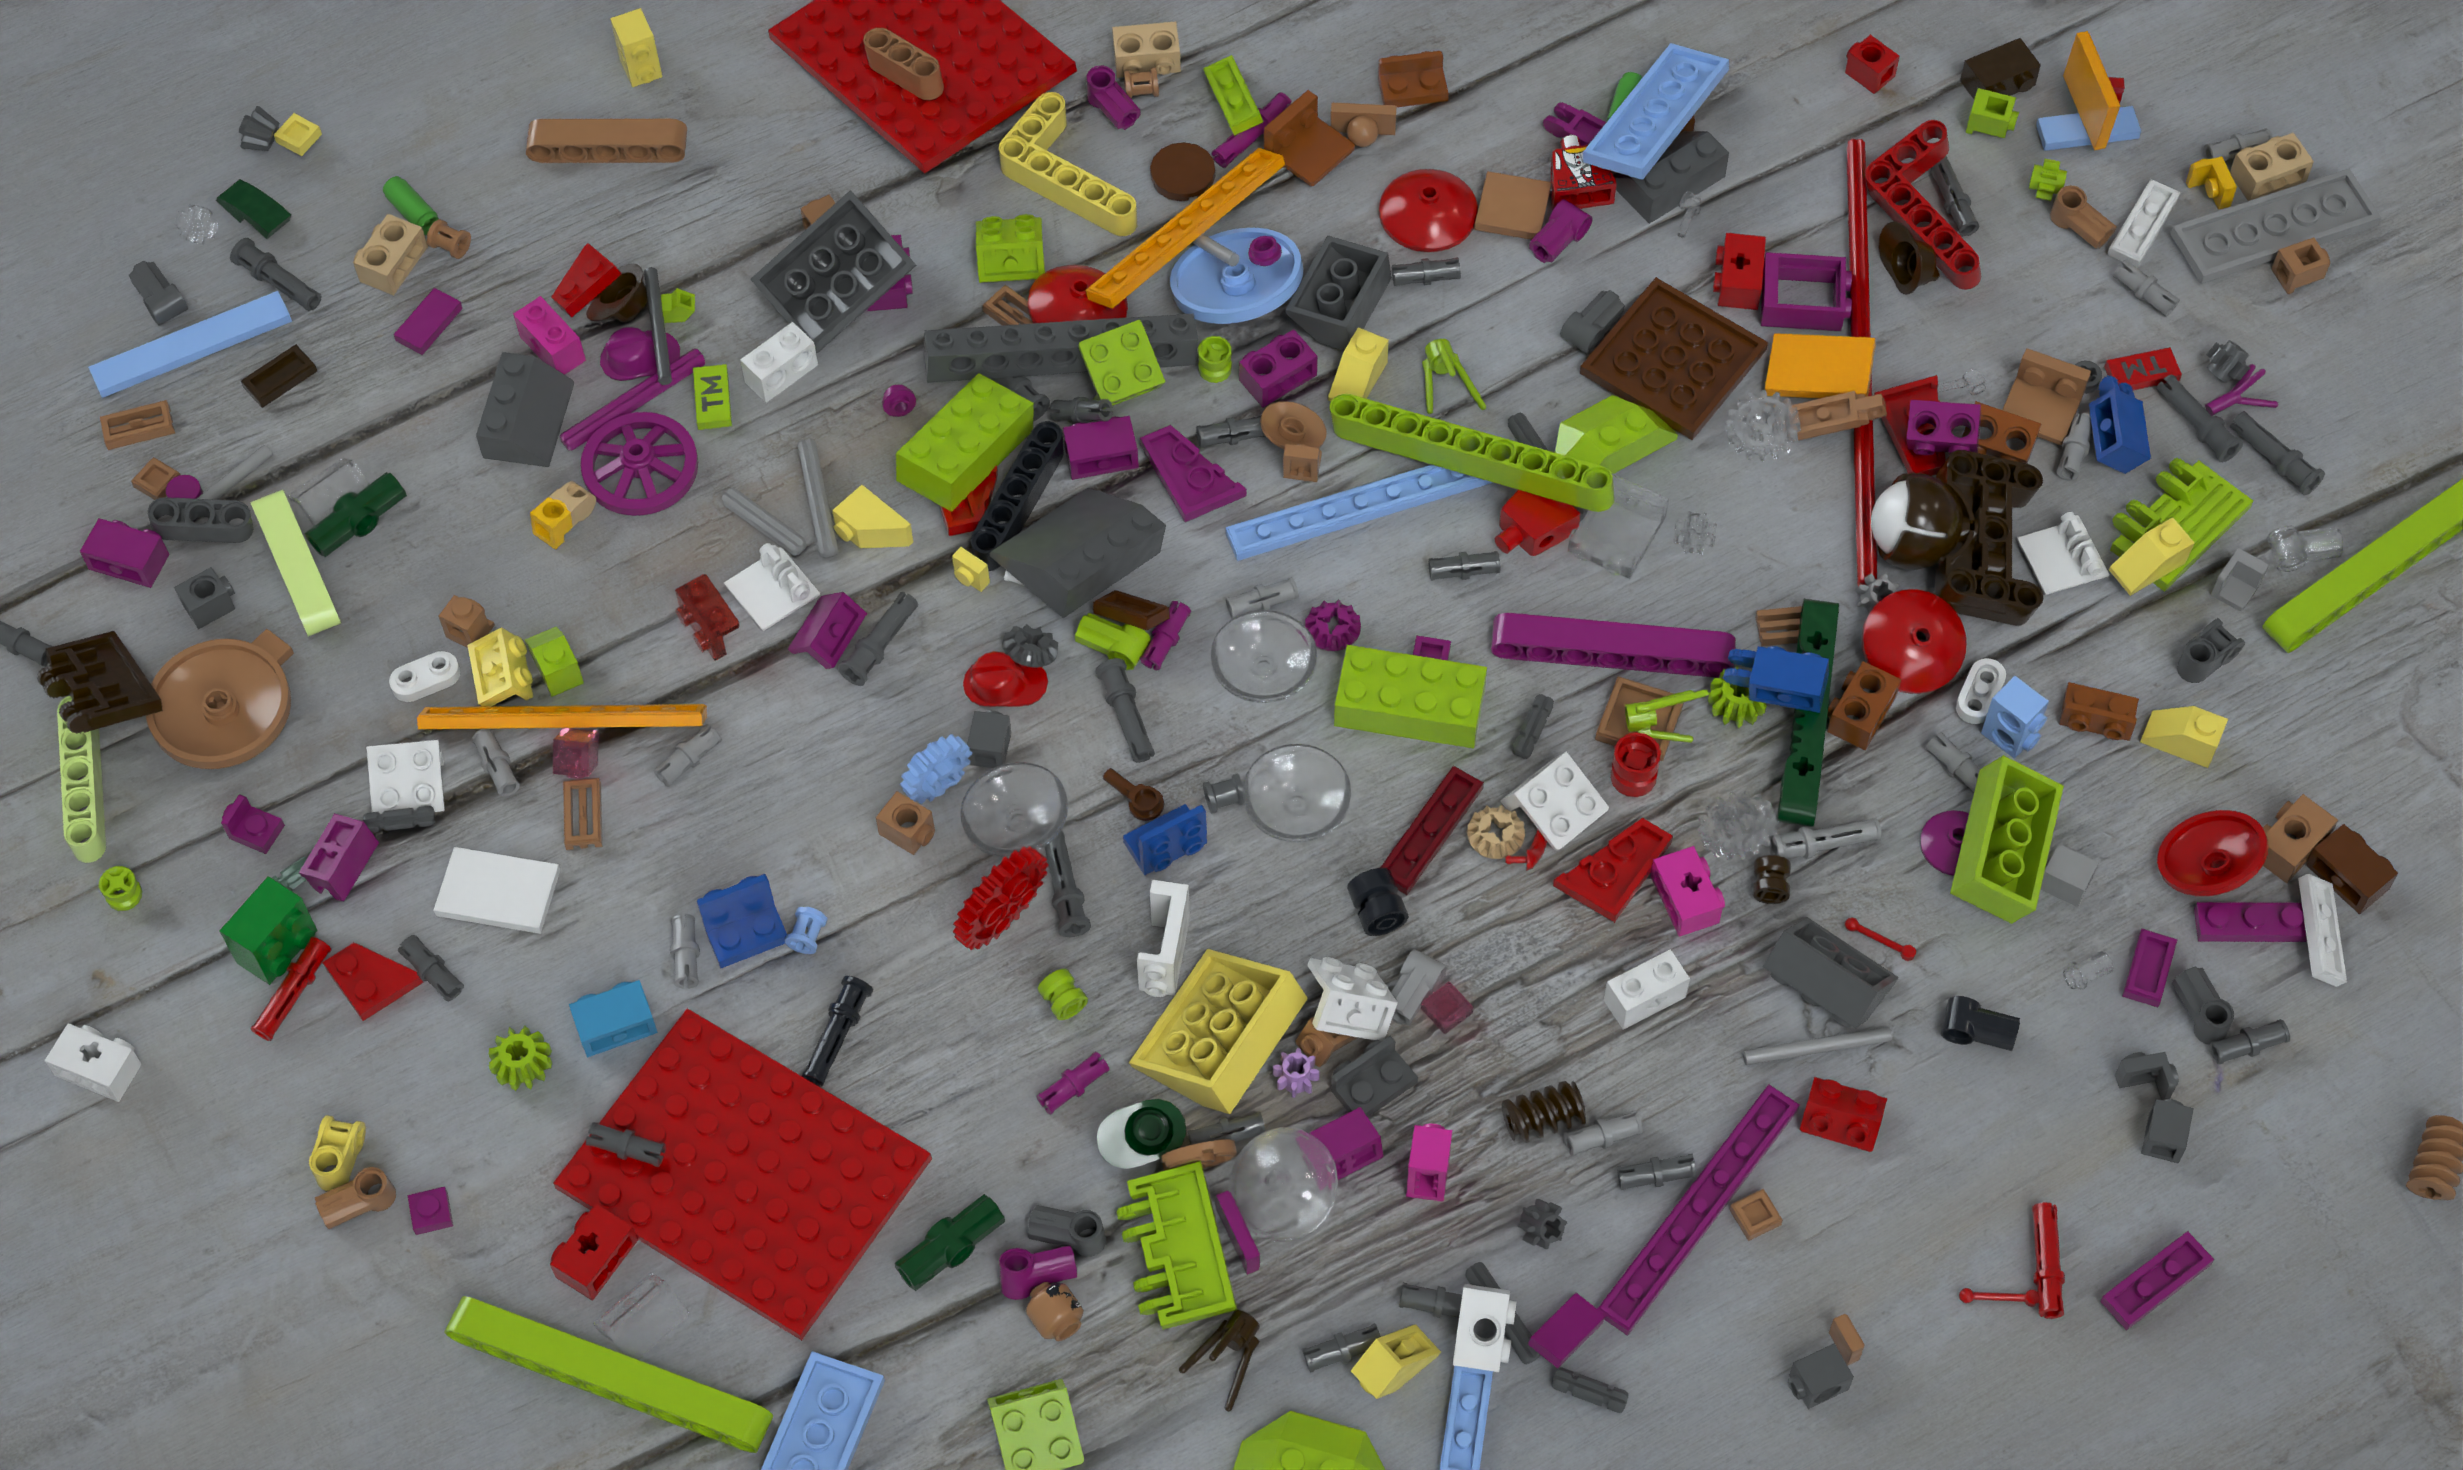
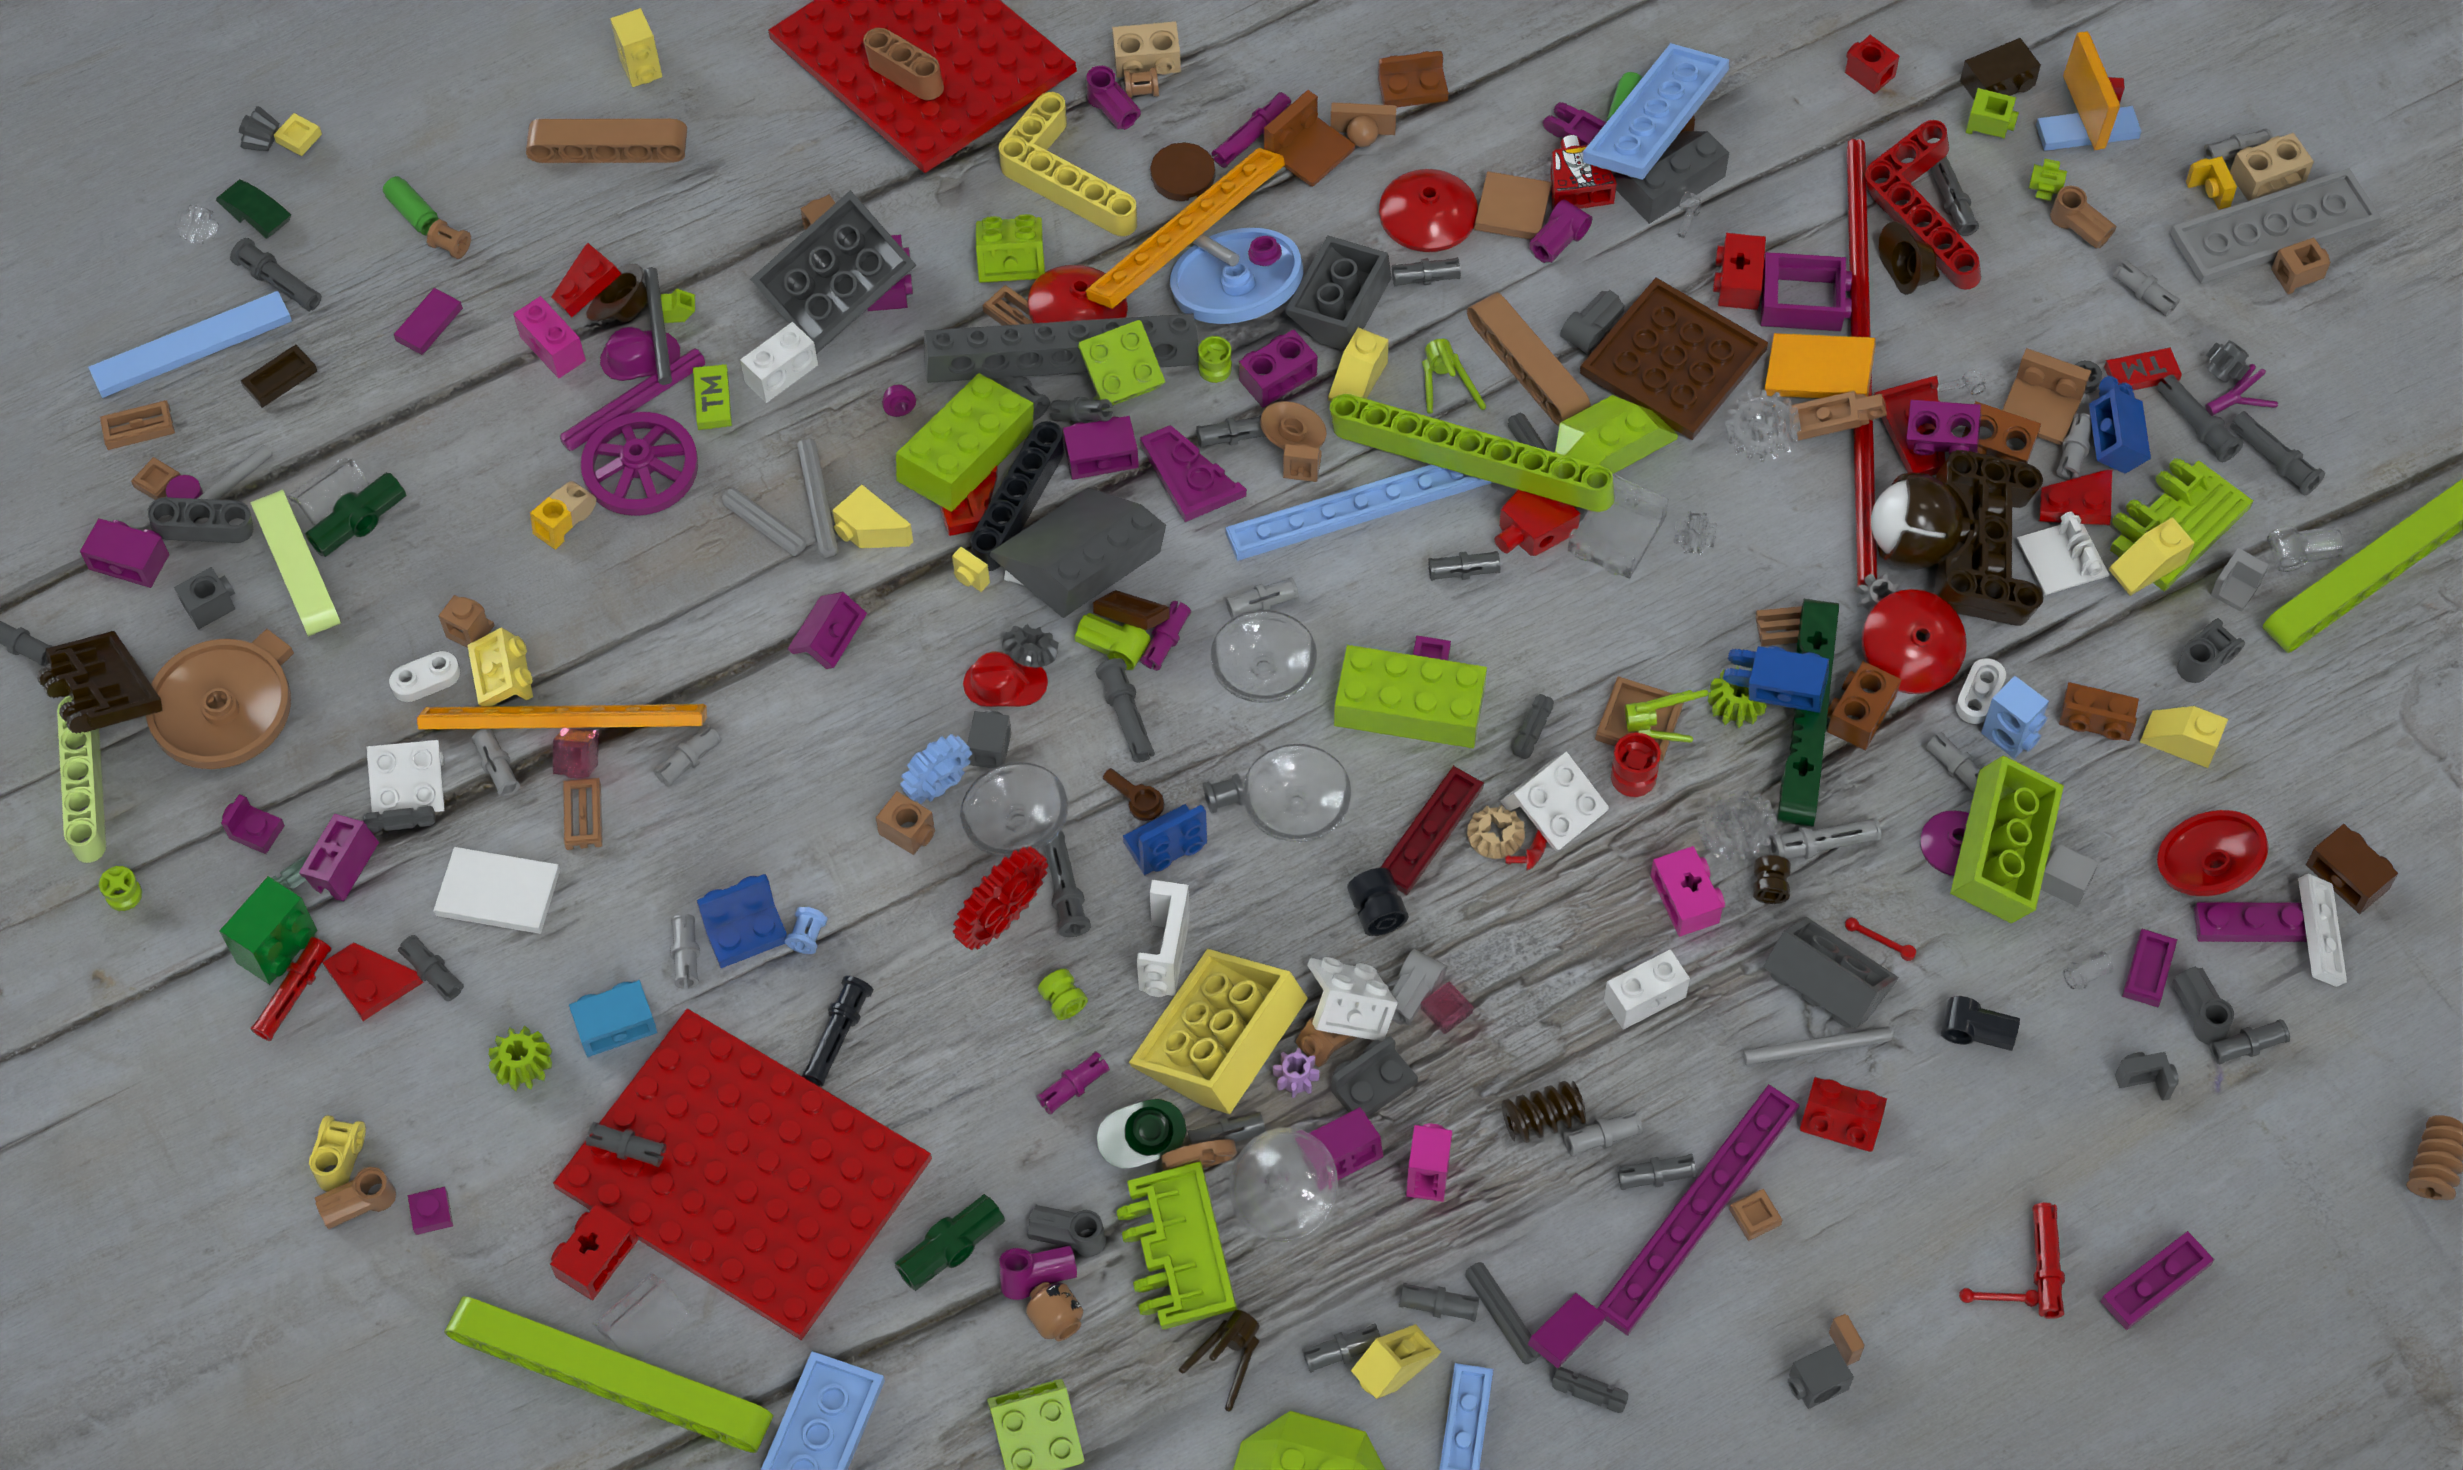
(93, 1061): white brick -> none
(159, 296): dark grey piece -> none
(390, 254): tan brick -> none
(524, 411): dark grey slope -> none
(555, 661): lime slope -> none
(707, 614): clear red bracket -> none
(771, 587): white hinge -> none
(871, 649): dark grey pin -> none
(1233, 95): lime tile -> none
(1238, 1232): magenta tile -> none
(1344, 634): magenta gear -> none
(1480, 1352): white brick -> none
(1527, 358): none -> medium nougat beam
(1542, 1223): dark grey gear -> none
(1611, 644): magenta beam -> none
(1616, 871): red wing -> none
(2084, 496): none -> red wing
(2144, 223): white tile -> none
(2167, 1130): dark grey brick -> none
(2305, 821): medium nougat brick -> none

